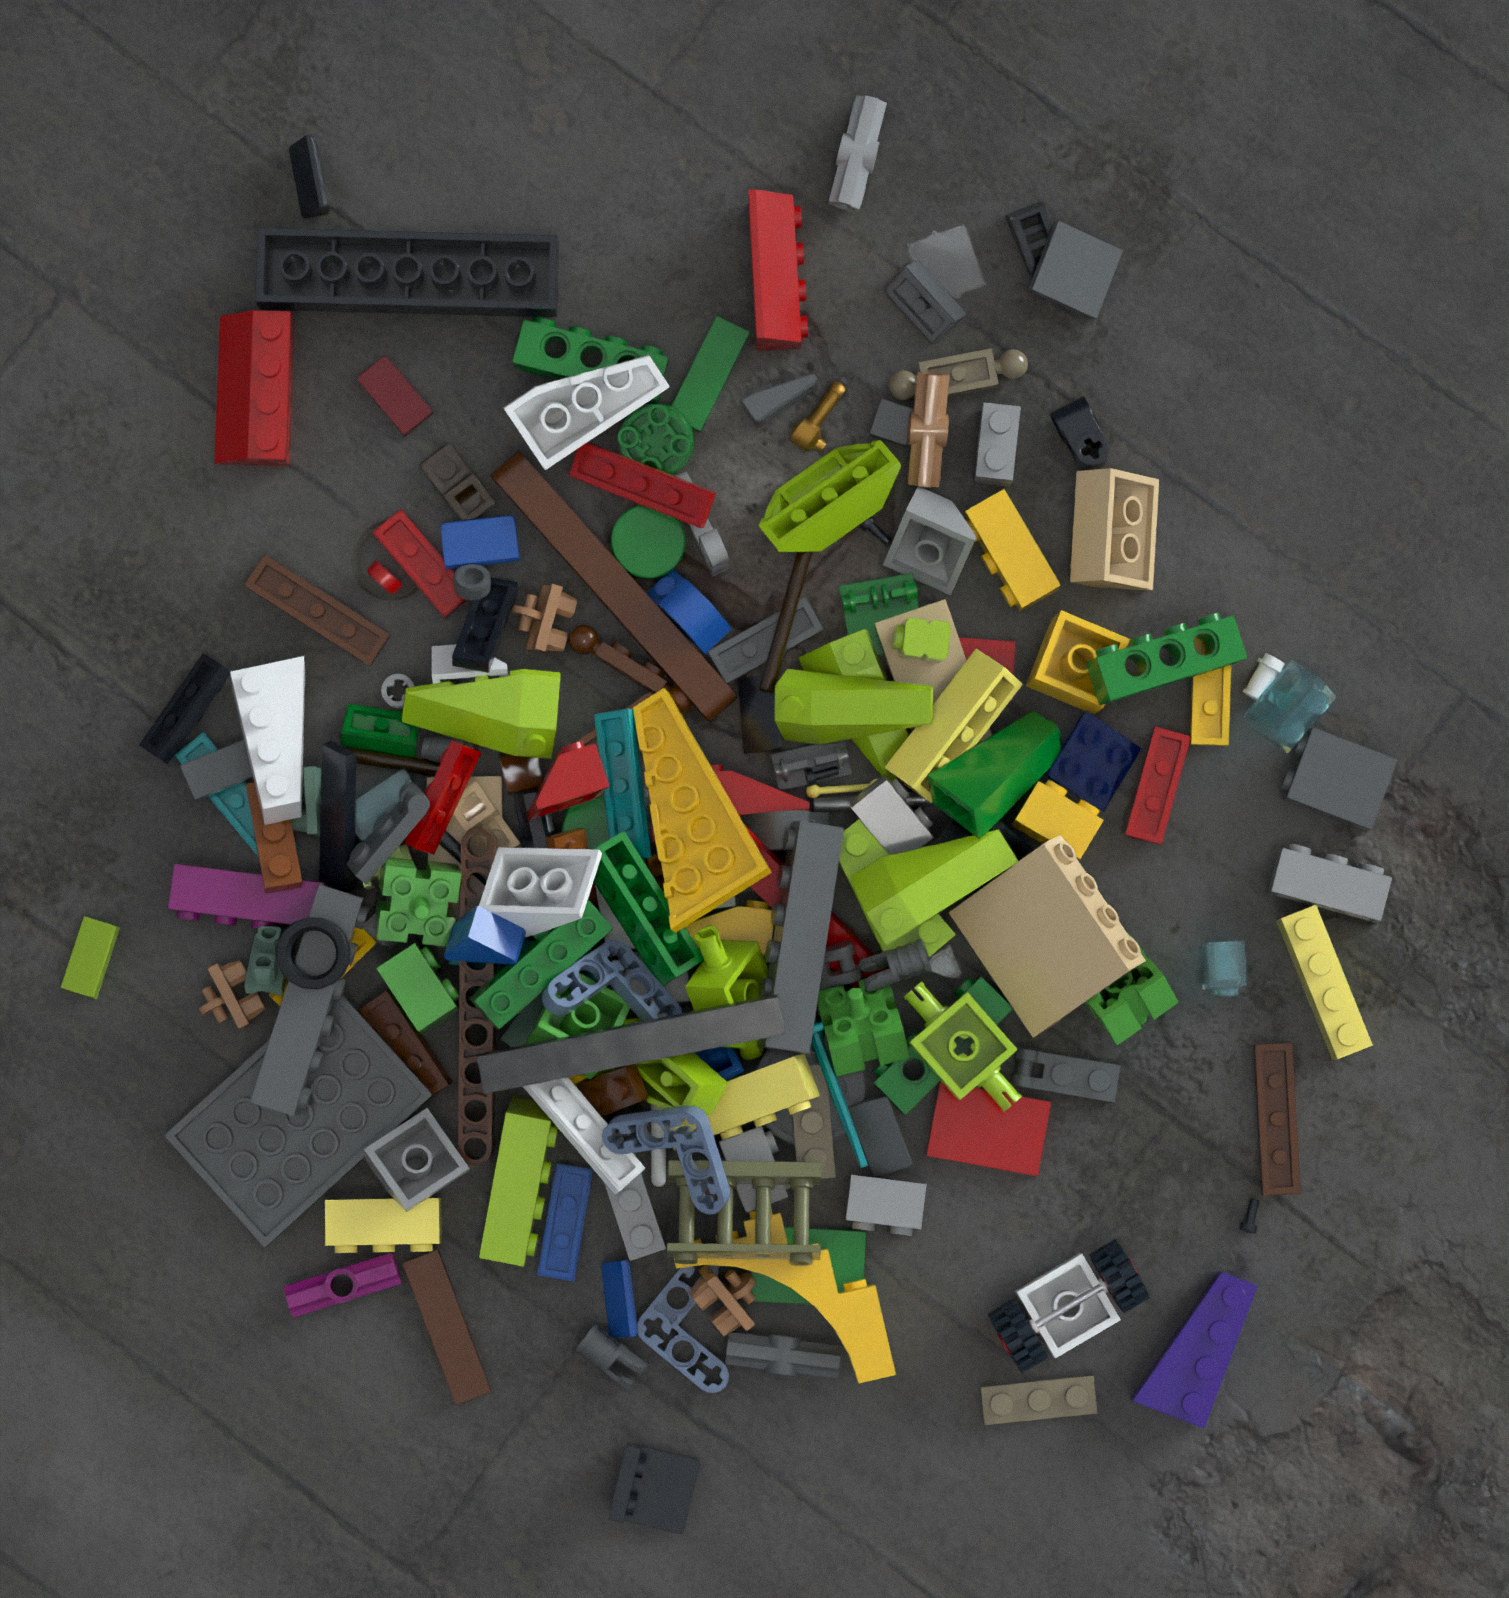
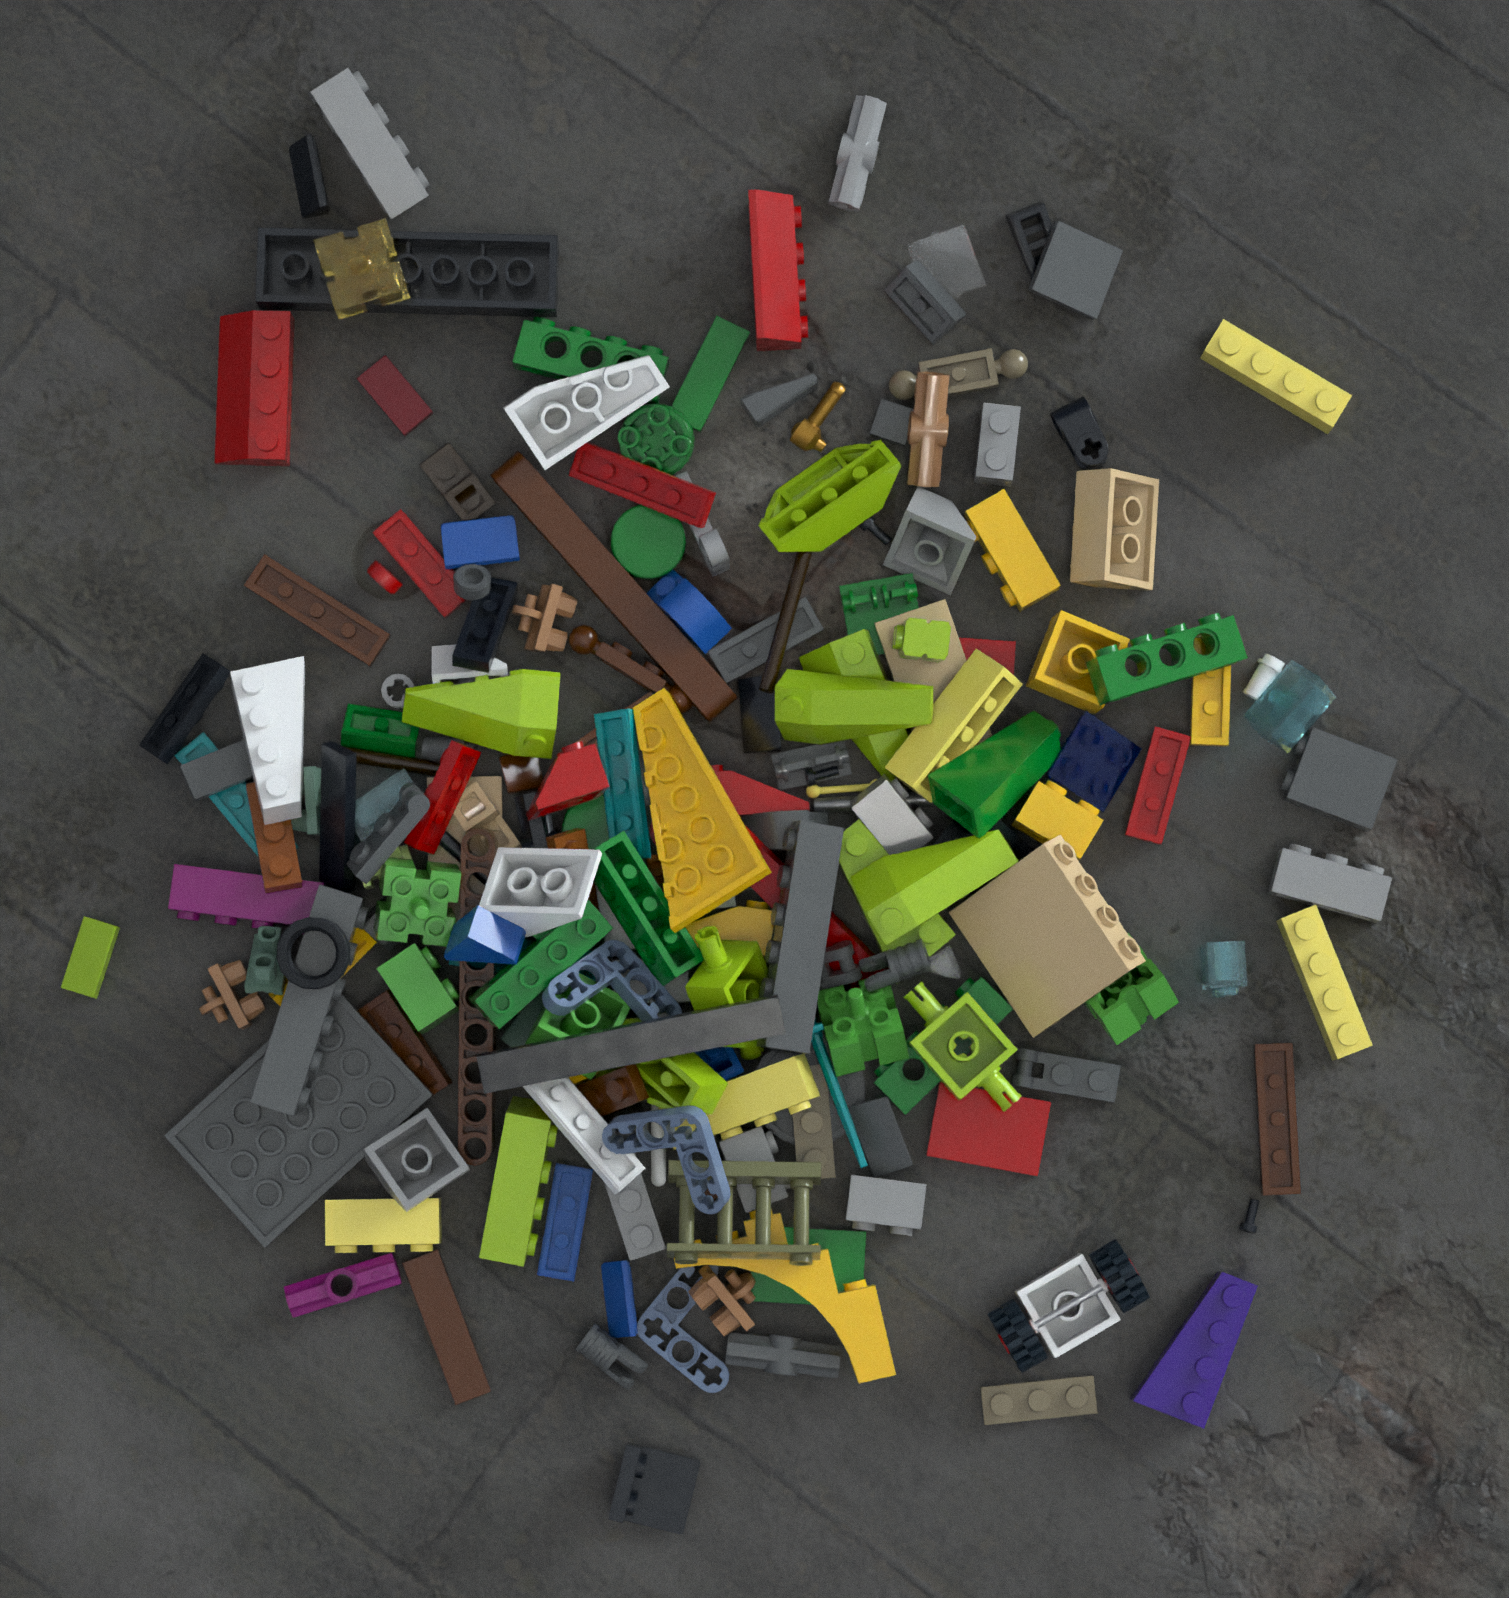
(362, 269): none -> clear yellow brick
(369, 142): none -> light grey wedge
(1275, 376): none -> light yellow brick

